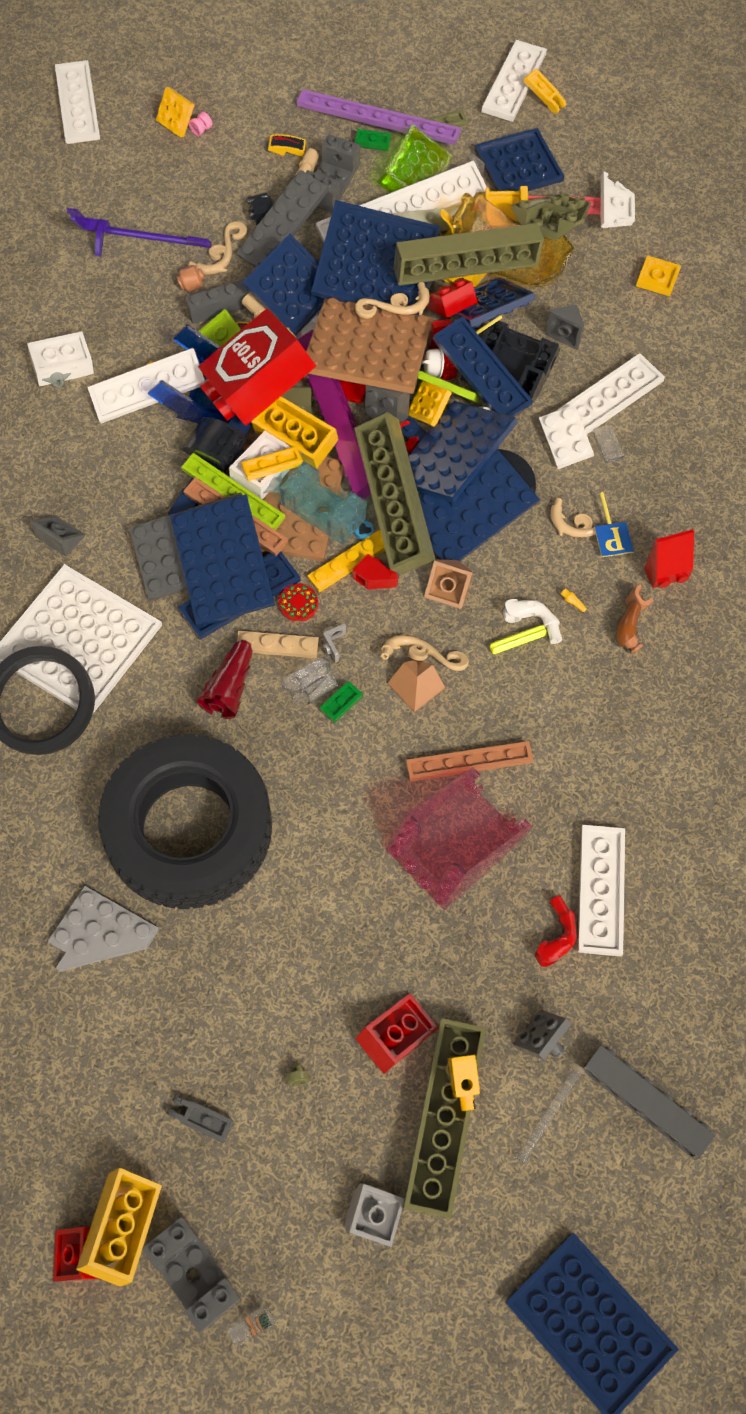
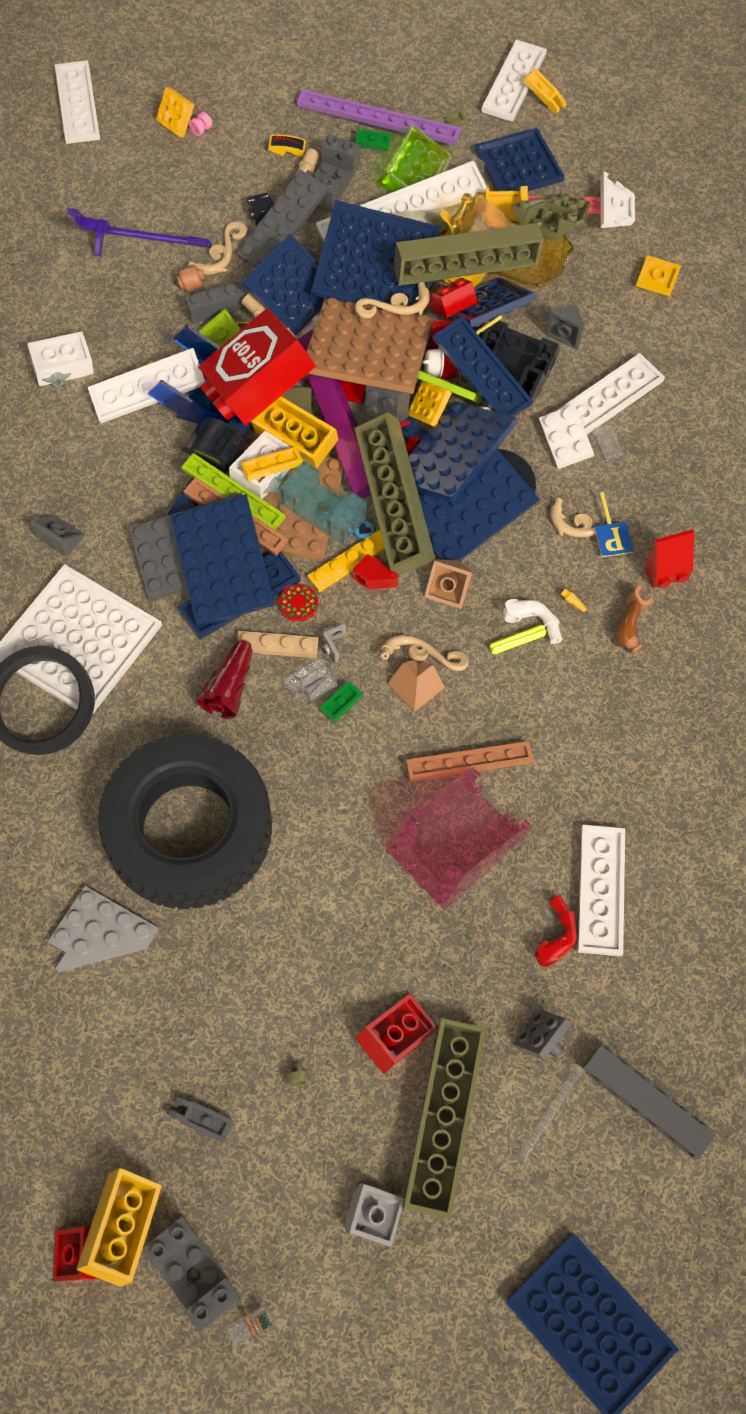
(460, 1069): yellow torso -> none

